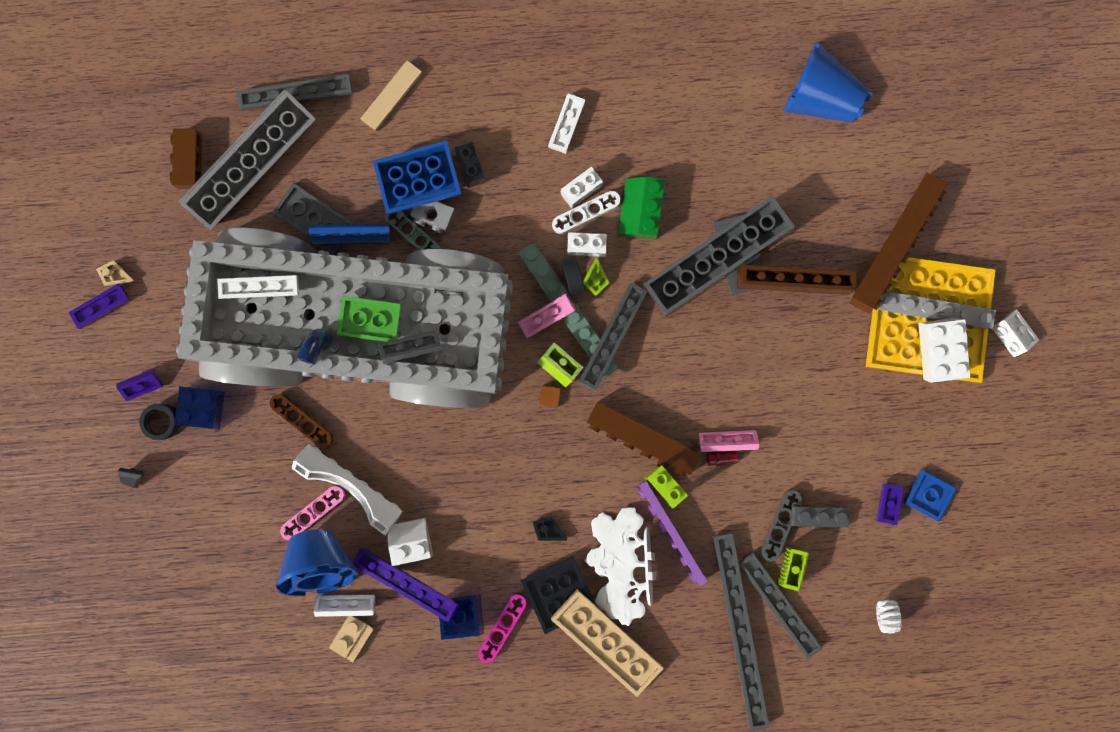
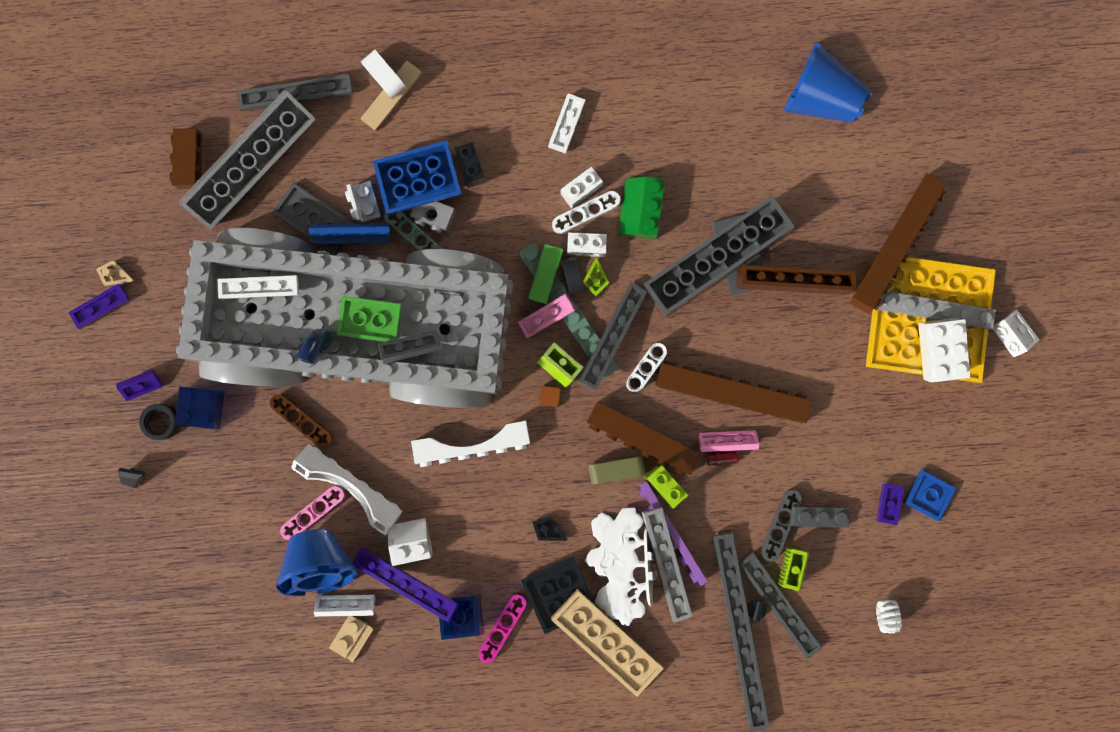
(363, 202): none -> white bracket
(383, 74): none -> white beam
(430, 449): none -> white arch
(545, 274): none -> bright green tile
(617, 470): none -> olive beam
(650, 359): none -> white beam
(667, 564): none -> light grey plate
(733, 393): none -> reddish brown brick
(756, 610): none -> black plate

